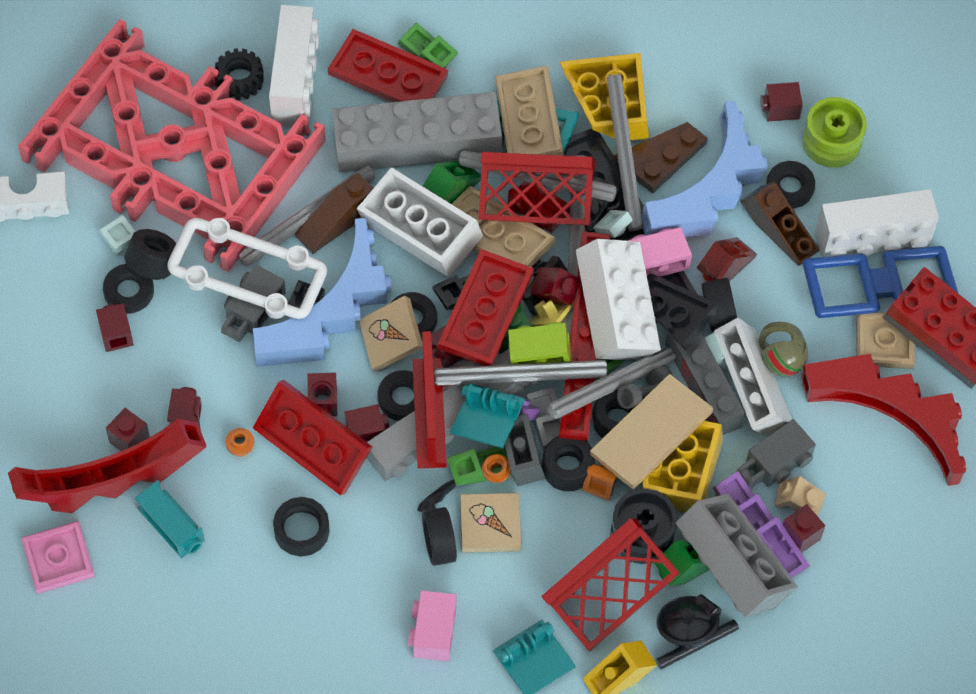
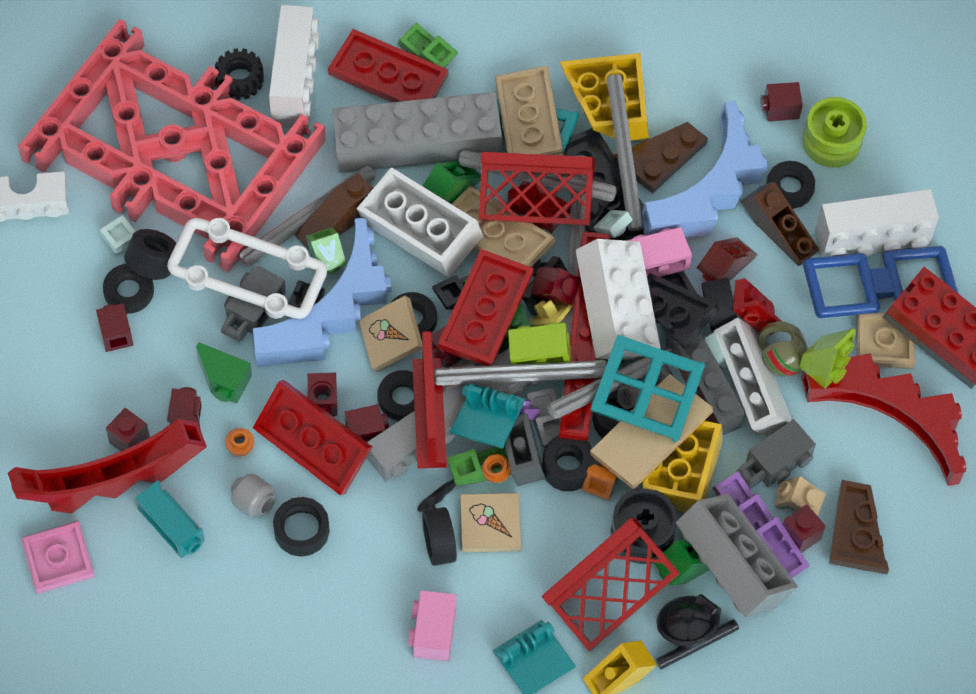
(224, 373): none -> green slope
(252, 495): none -> light grey head
(327, 247): none -> brick
(647, 387): none -> teal window
(753, 305): none -> red bracket
(828, 357): none -> lime slope
(856, 530): none -> reddish brown wing

